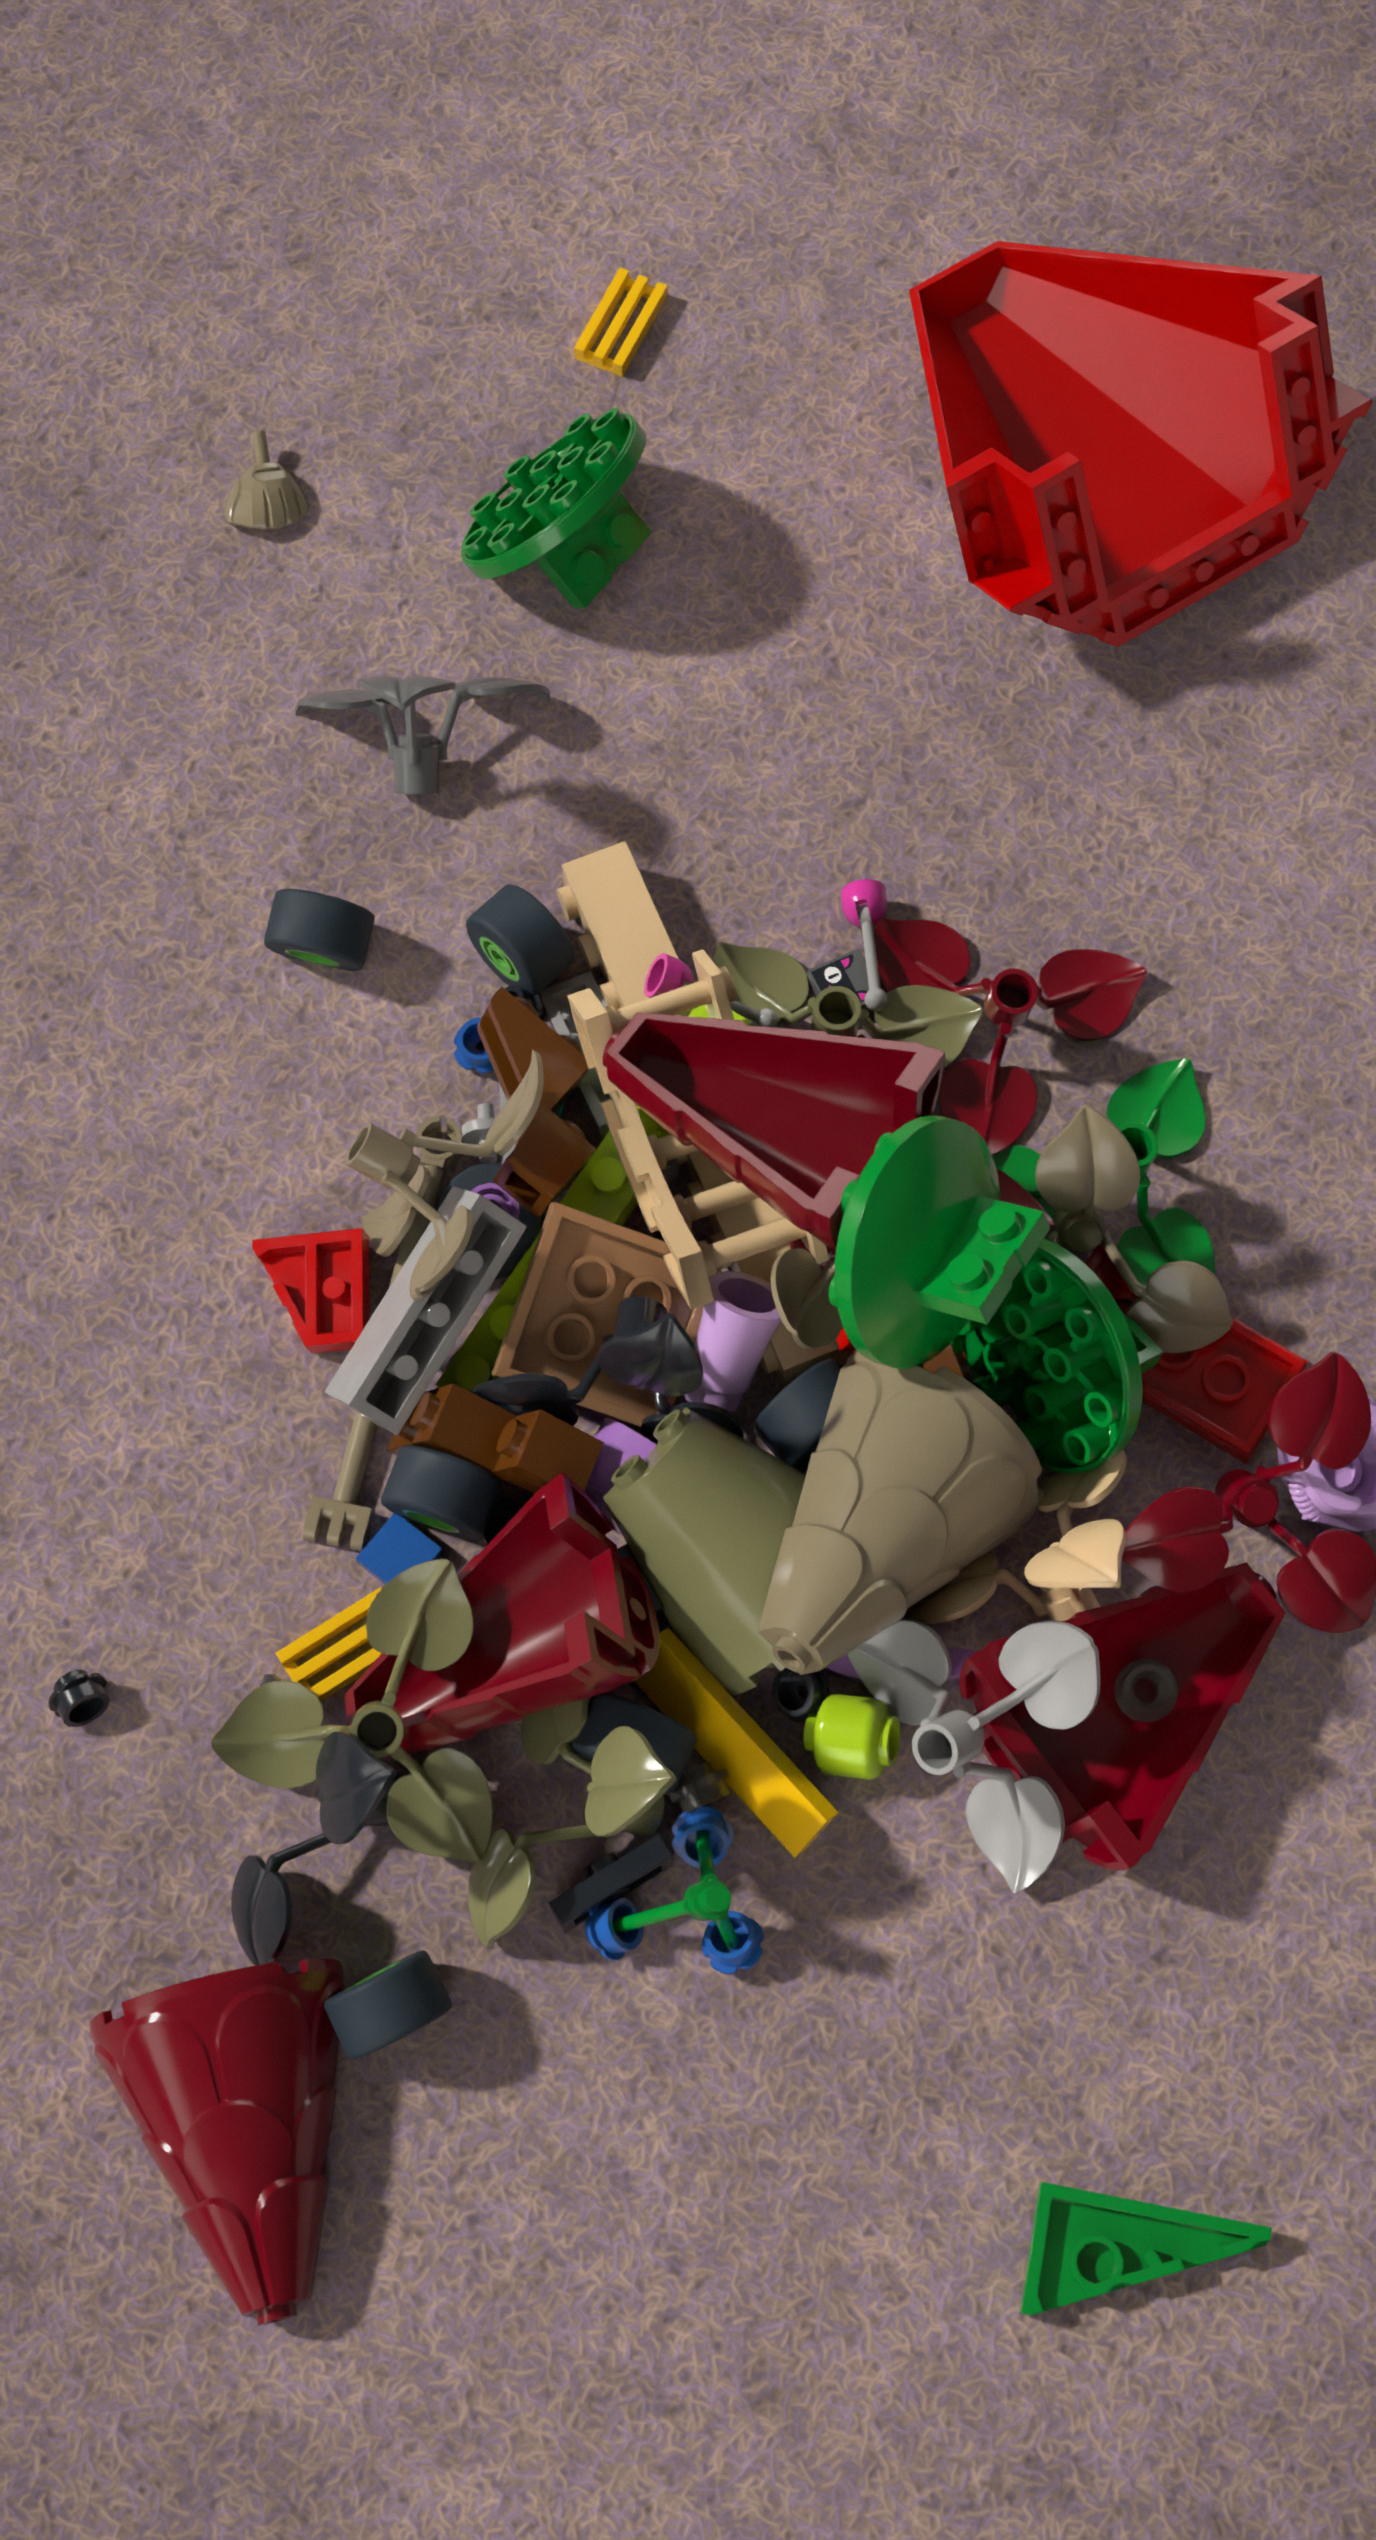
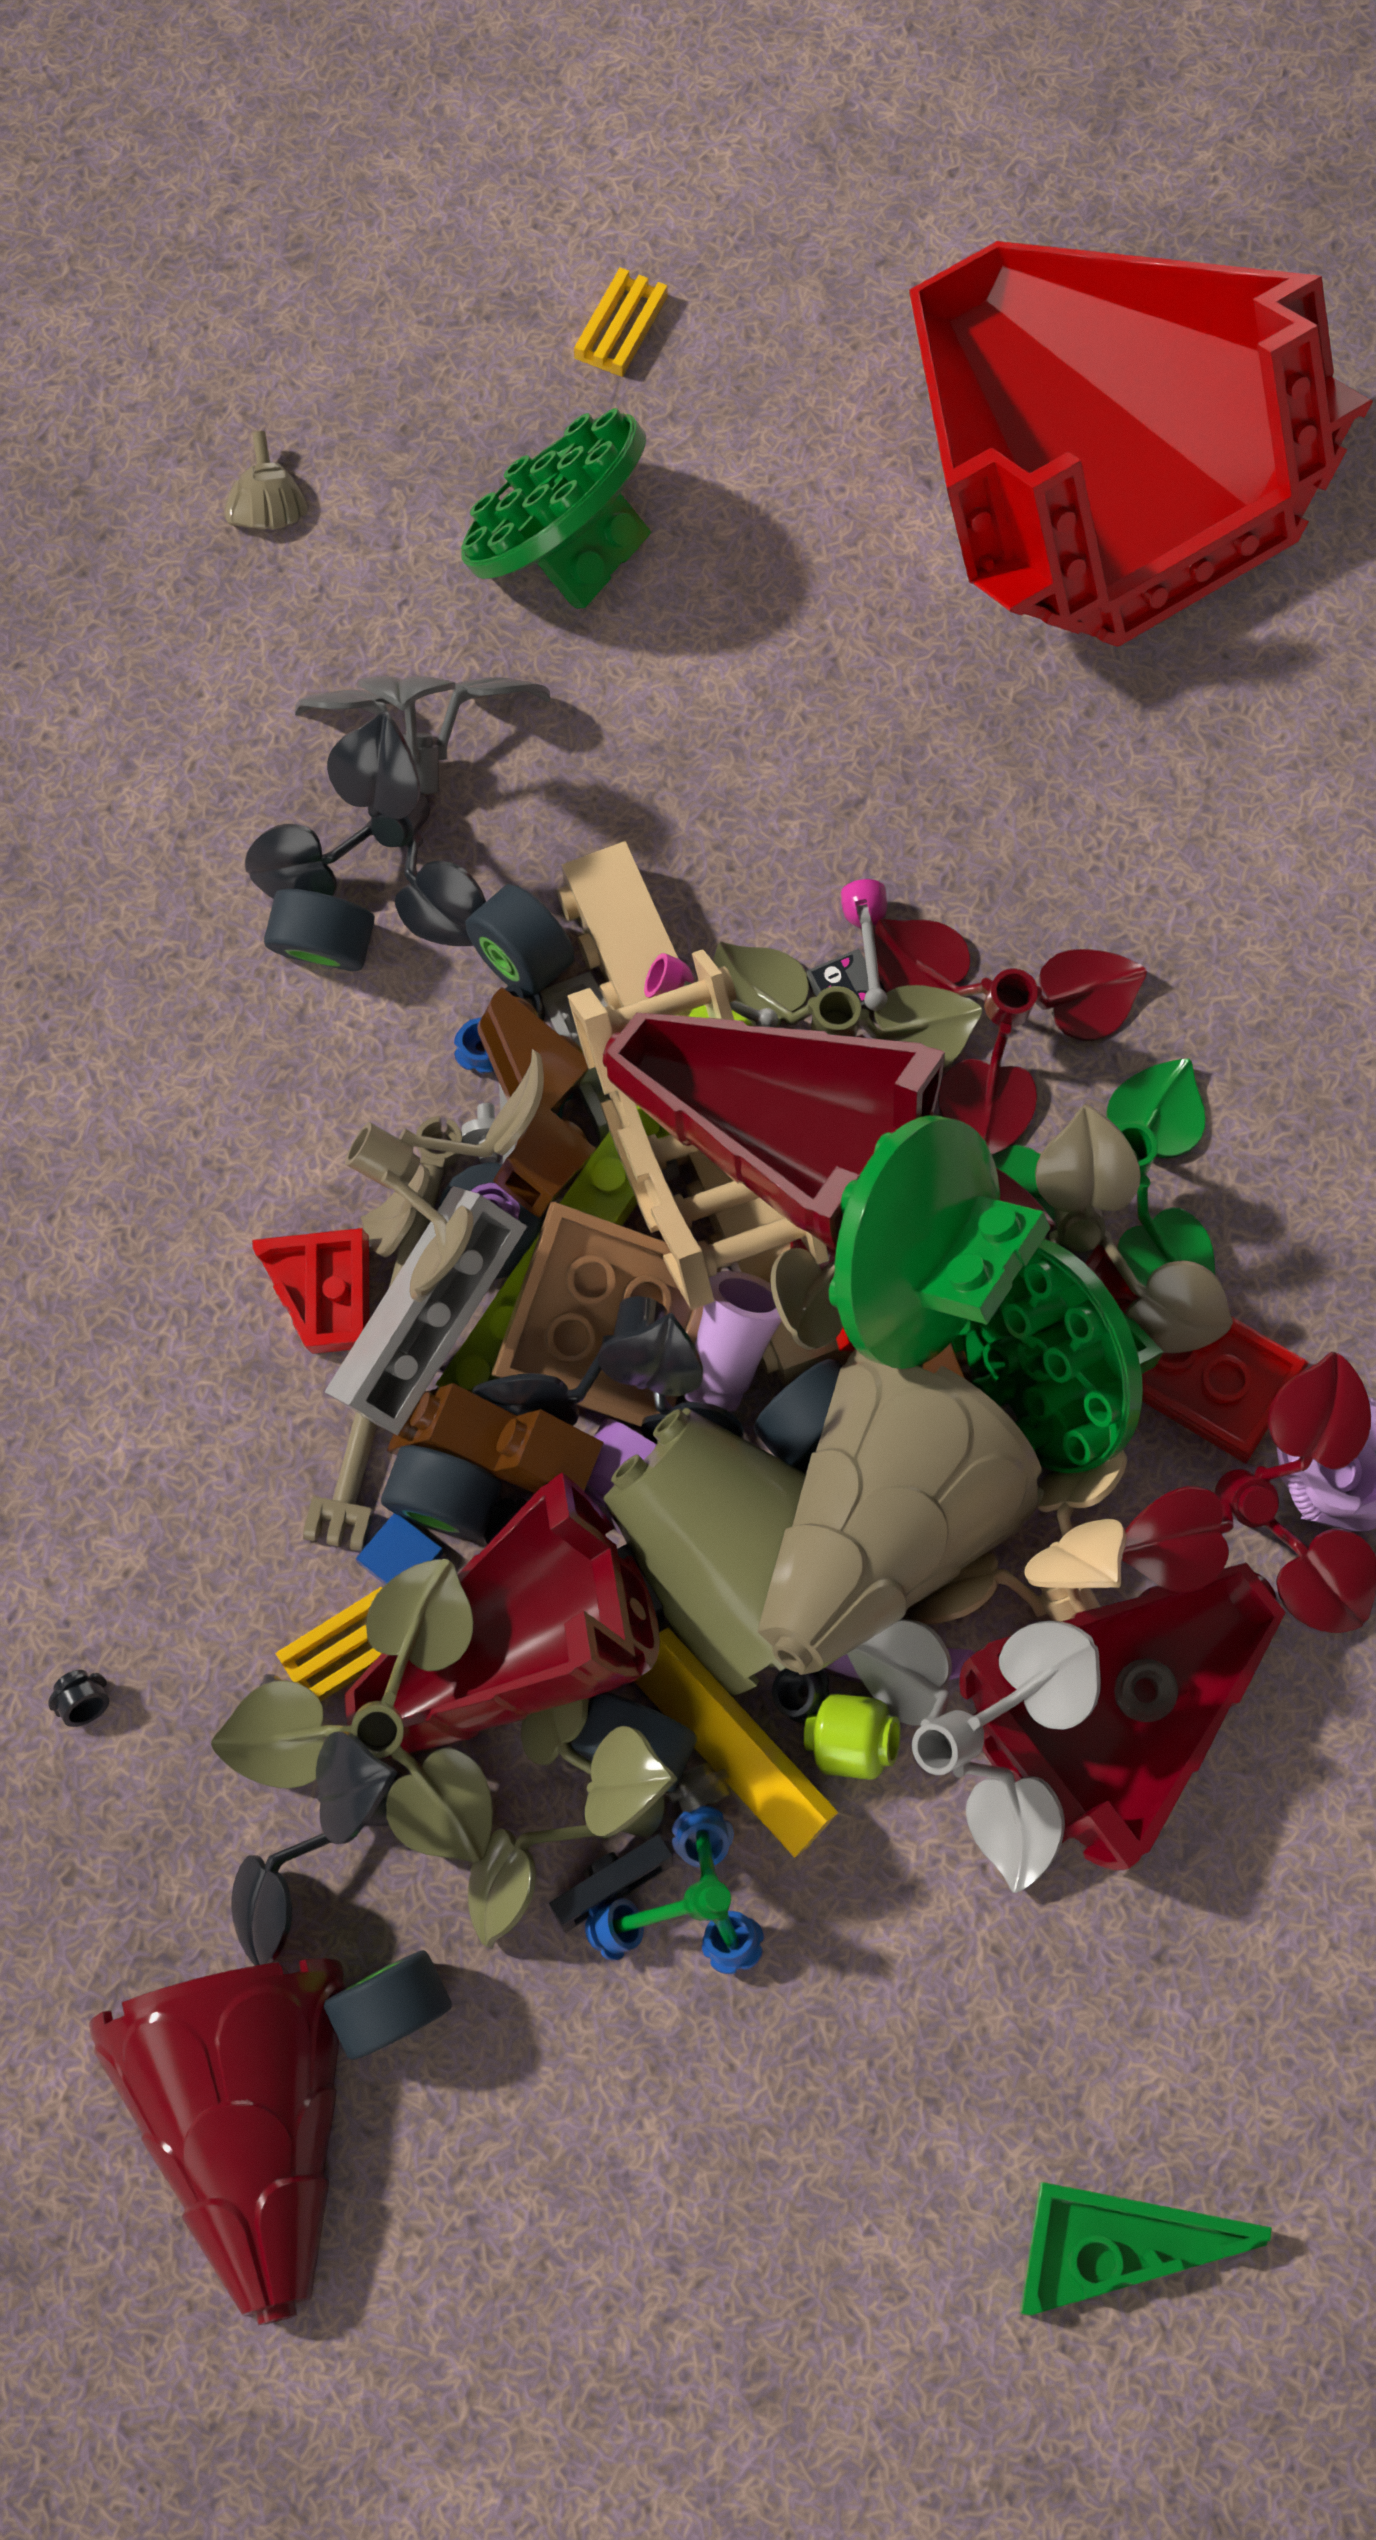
(377, 772): none -> black plant

